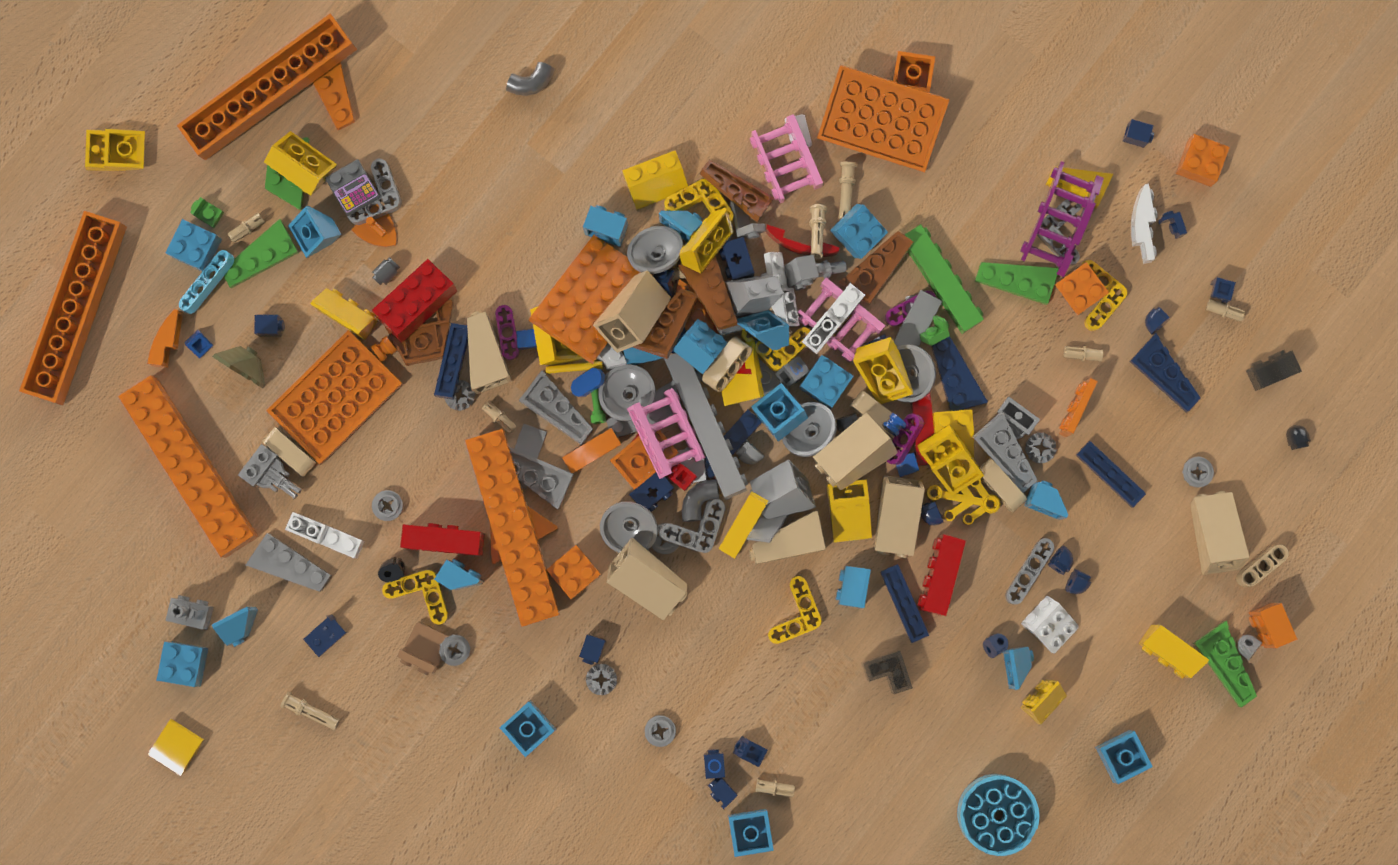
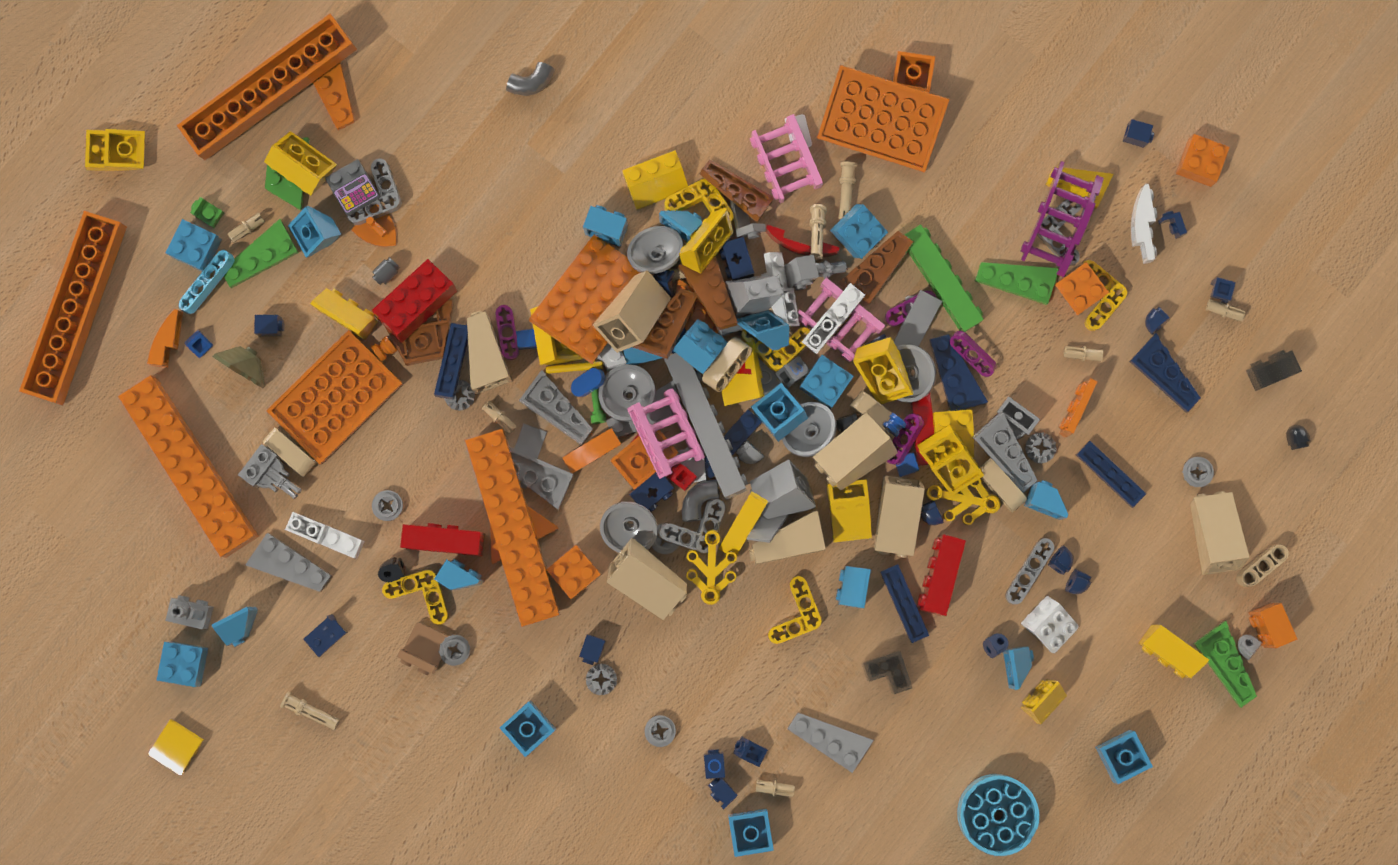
(711, 571): none -> yellow plant
(836, 743): none -> light grey wing
(935, 334): bright green bracket -> none
(973, 361): none -> magenta beam

